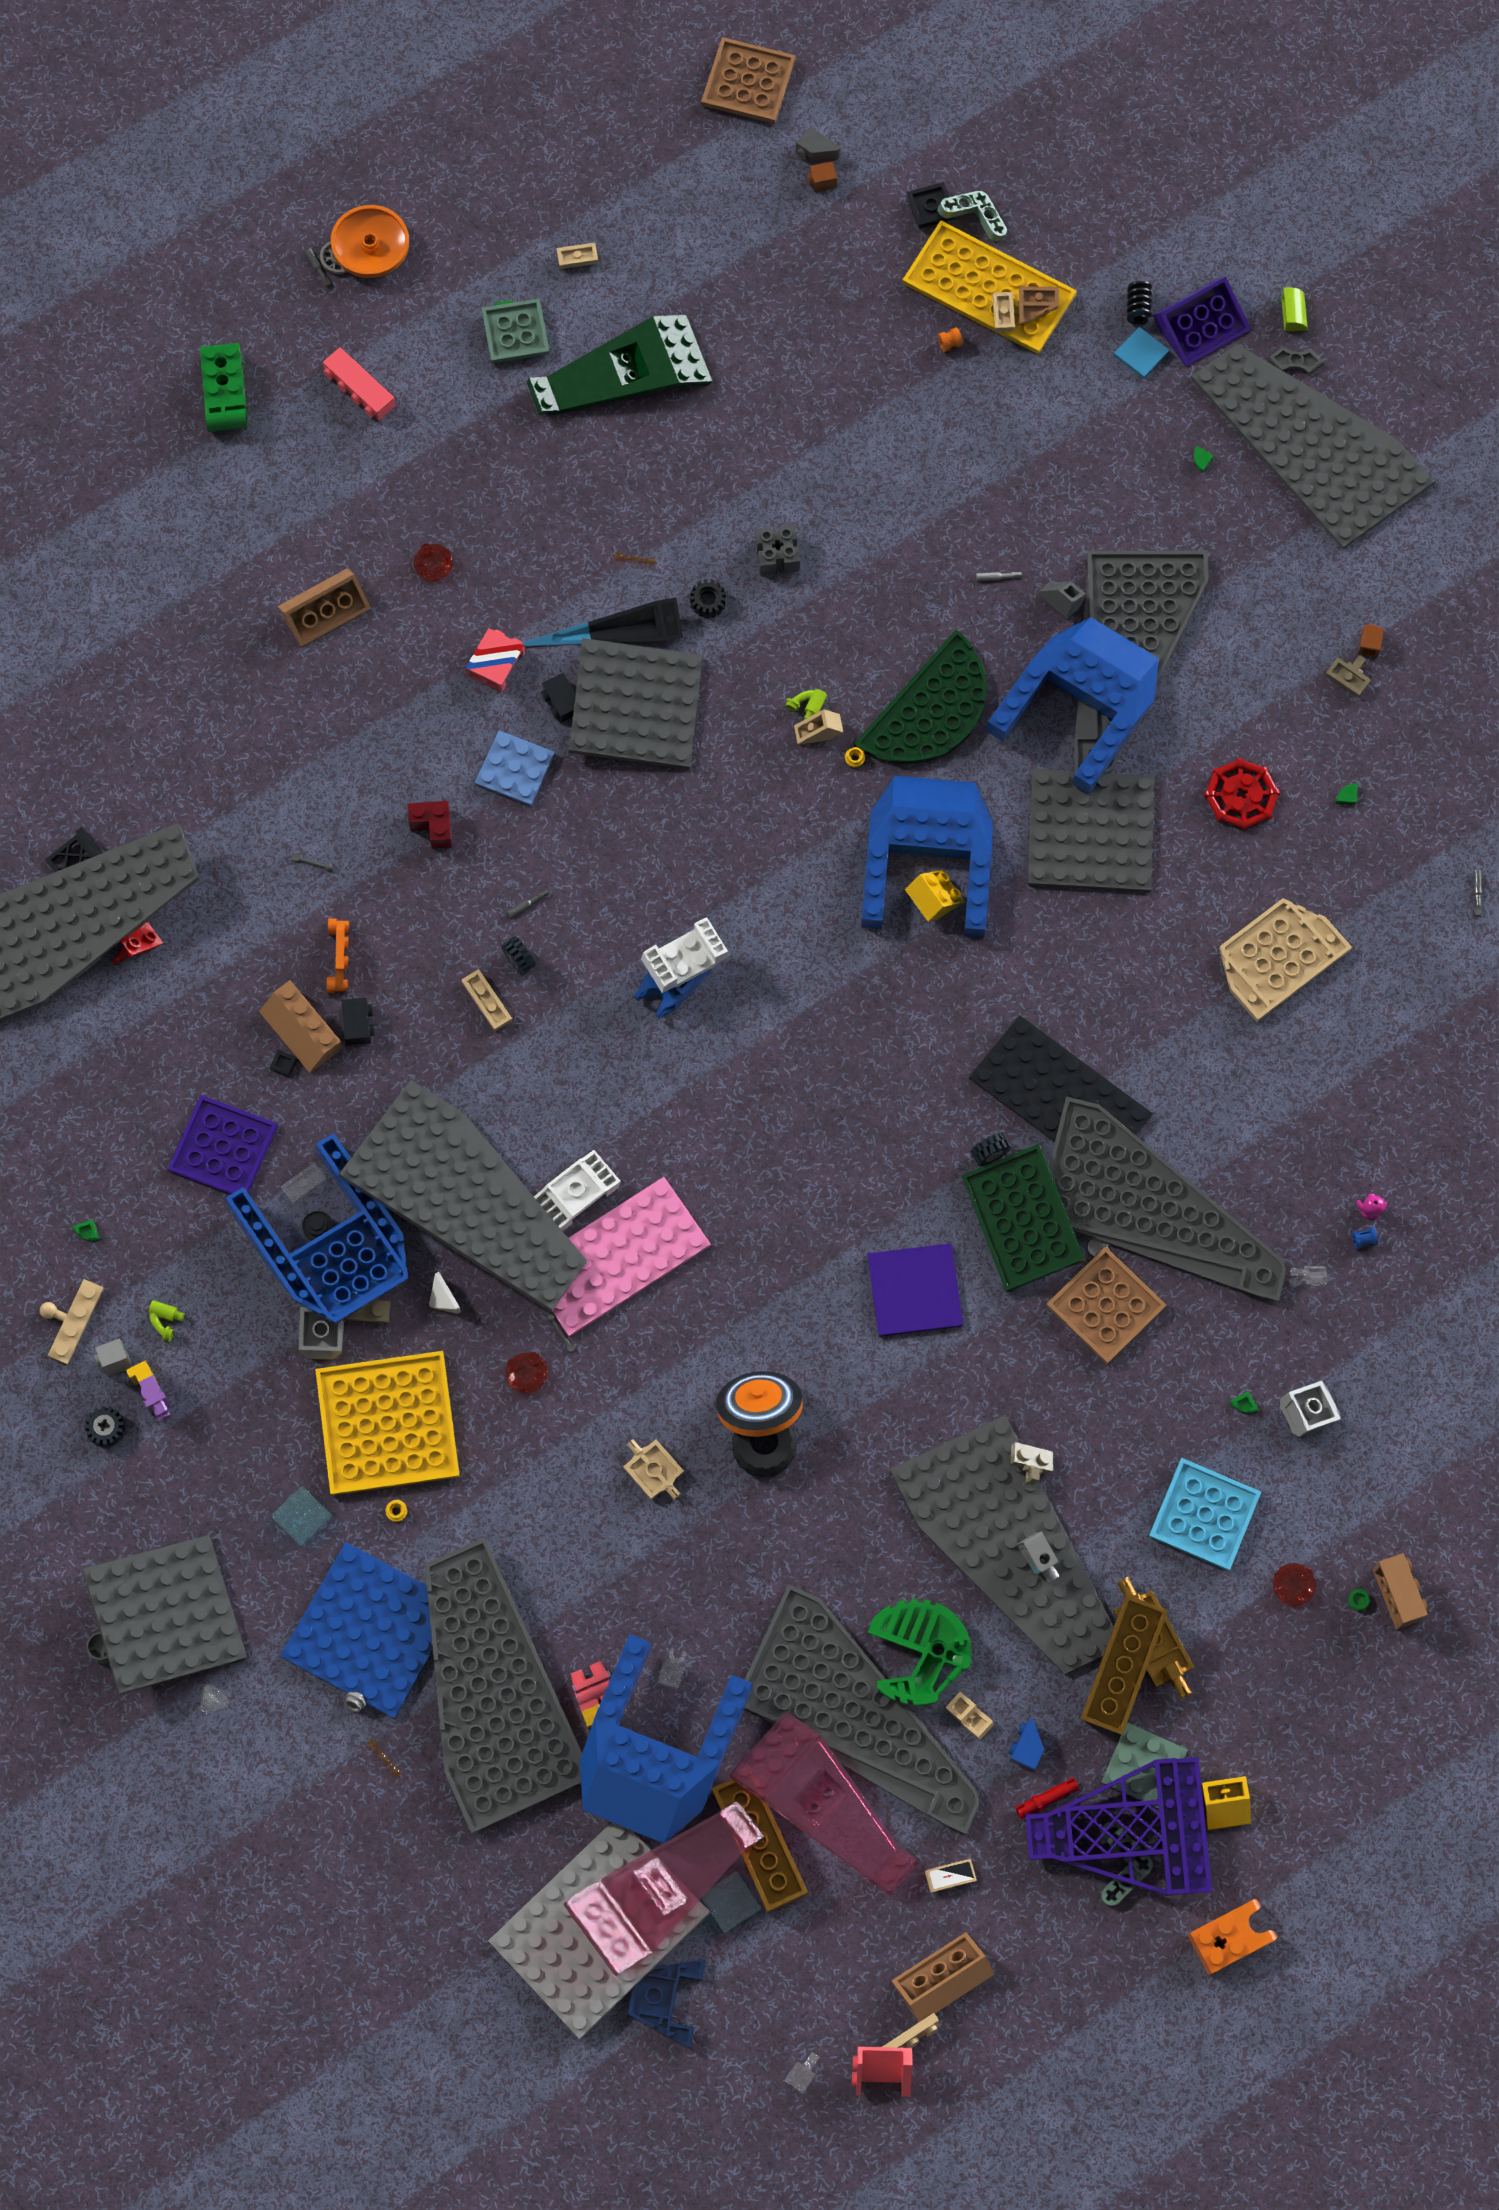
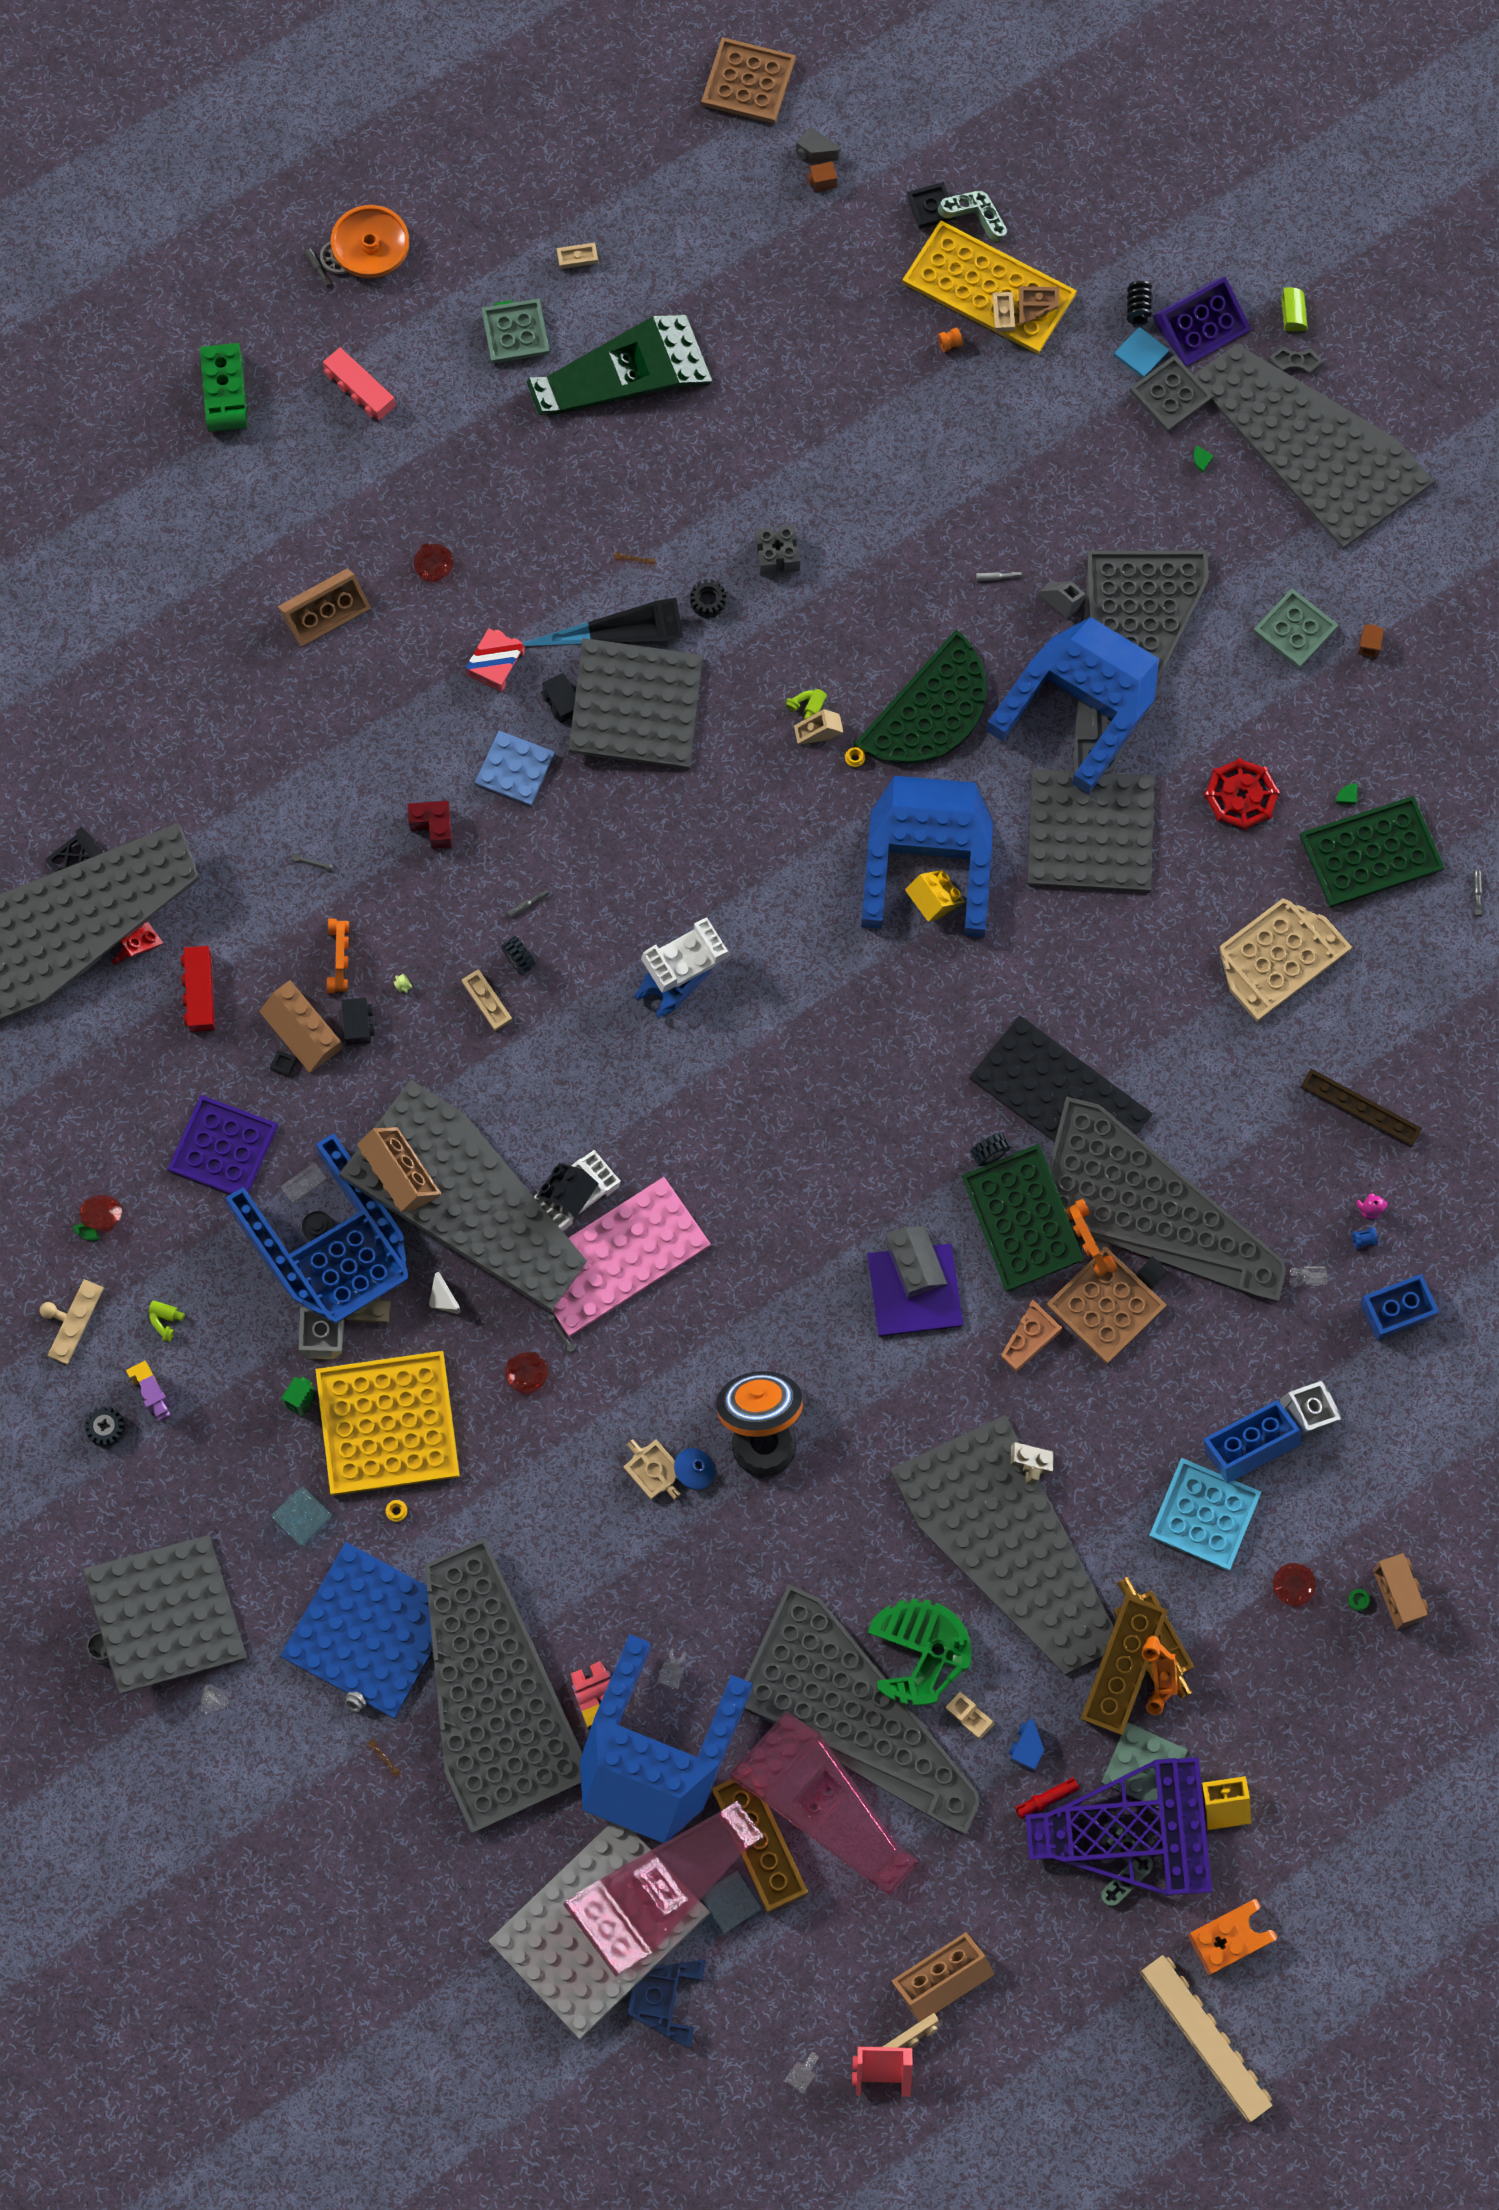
(100, 1212): none -> clear red dish
(112, 1357): light grey brick -> none
(198, 989): none -> red brick
(298, 1395): none -> green brick
(398, 1168): none -> medium nougat slope
(402, 983): none -> yellowish green plate
(567, 1189): none -> black slope
(687, 1472): none -> blue dish
(915, 1260): none -> dark grey slope
(950, 1875): slope -> none
(1031, 1336): none -> nougat wing
(1032, 1549): light grey torso -> none
(1102, 1264): none -> orange plate
(1152, 1273): none -> black brick
(1164, 1674): none -> orange plate
(1171, 394): none -> dark grey plate
(1206, 2039): none -> tan brick
(1244, 1403): green tile -> none
(1252, 1441): none -> blue brick
(1295, 628): none -> sand green plate
(1349, 675): dark tan hinge -> none
(1361, 1108): none -> dark brown plate
(1371, 851): none -> dark green plate
(1399, 1307): none -> blue brick

